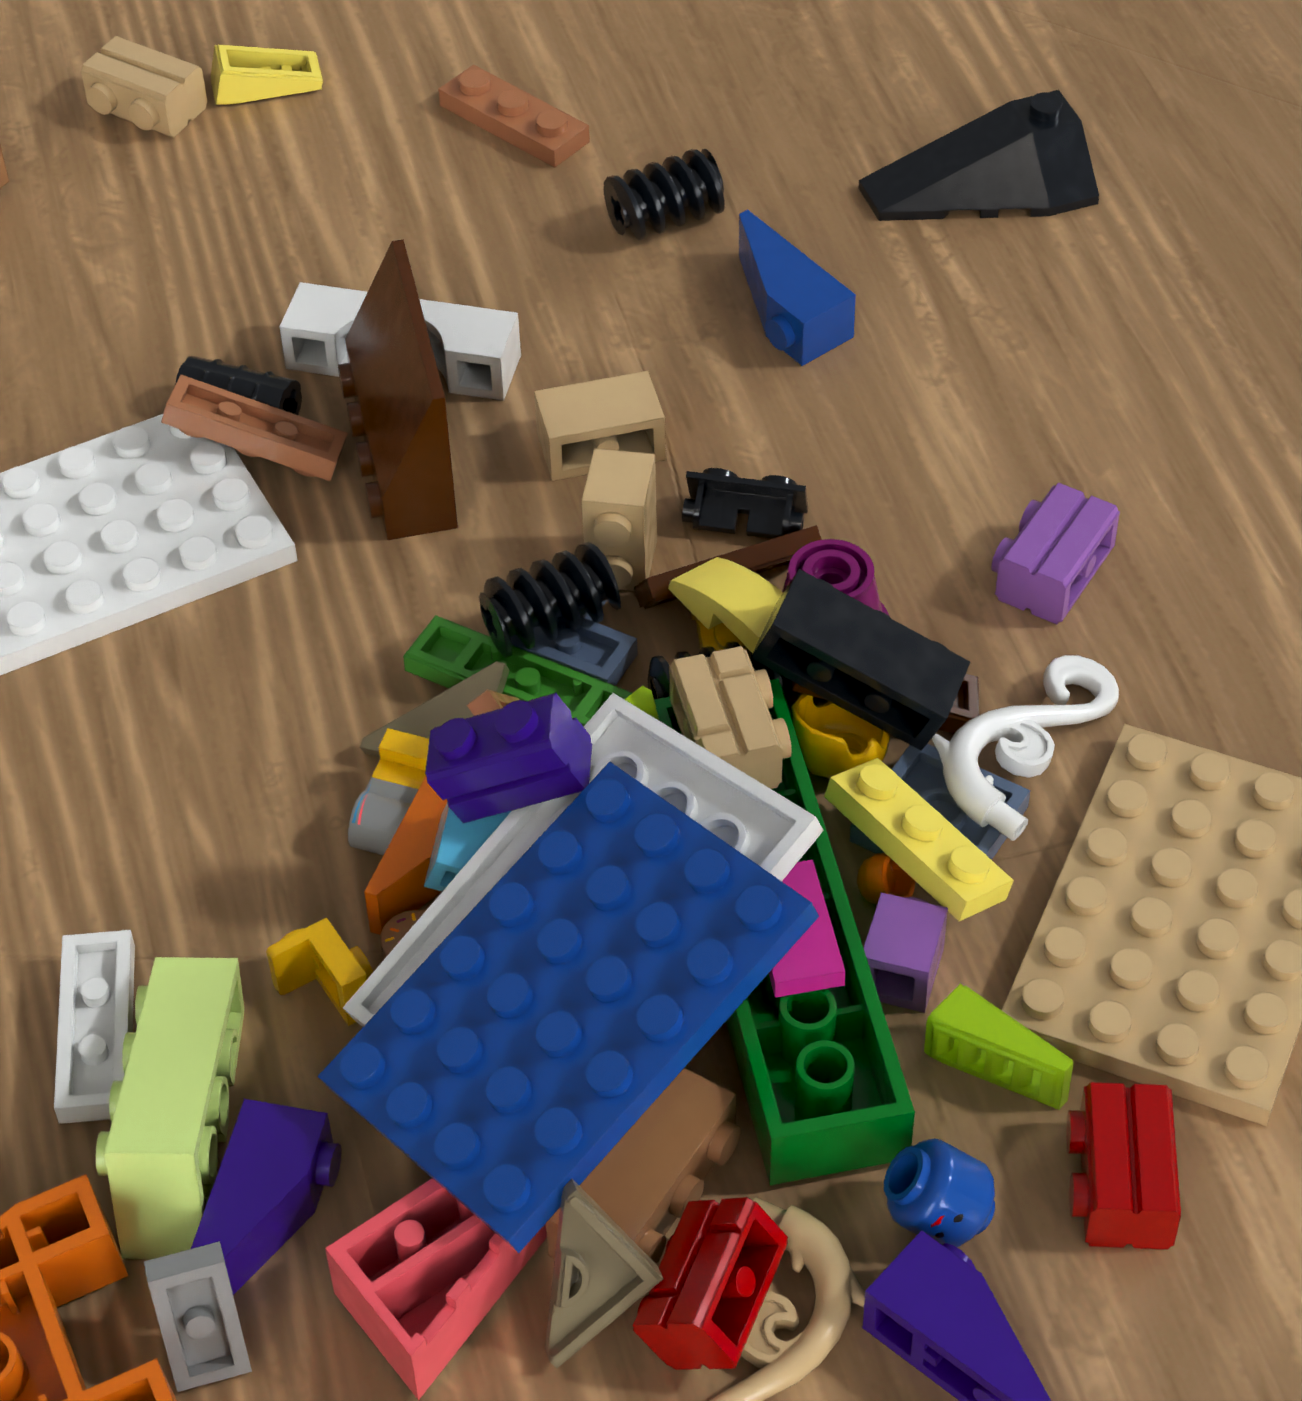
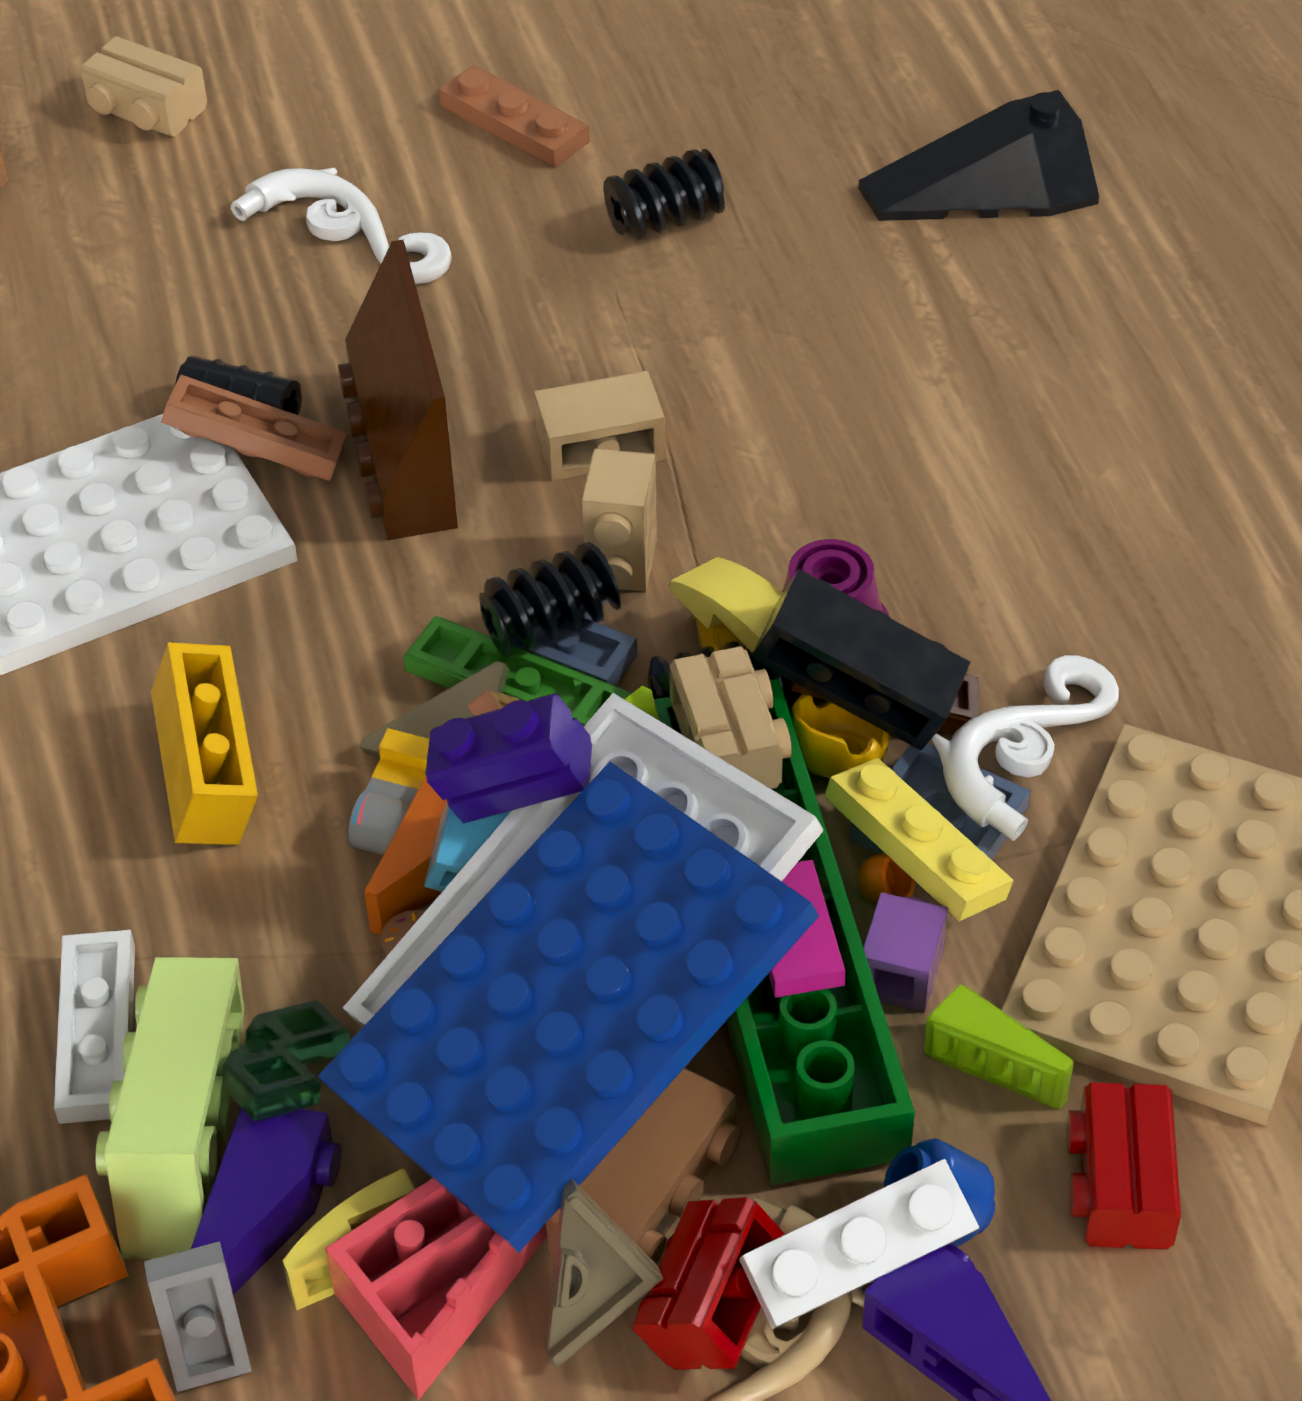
(203, 744): none -> yellow brick
(259, 73): light yellow slope -> none
(269, 1067): none -> clear green tile
(307, 1261): none -> light yellow slope
(319, 955): yellow bracket -> none
(331, 225): none -> white plant
(470, 344): white arch -> none
(718, 496): black hinge -> none
(756, 558): reddish brown tile -> none
(795, 298): blue slope -> none
(858, 1243): none -> white plate
(1055, 552): medium lavender brick -> none

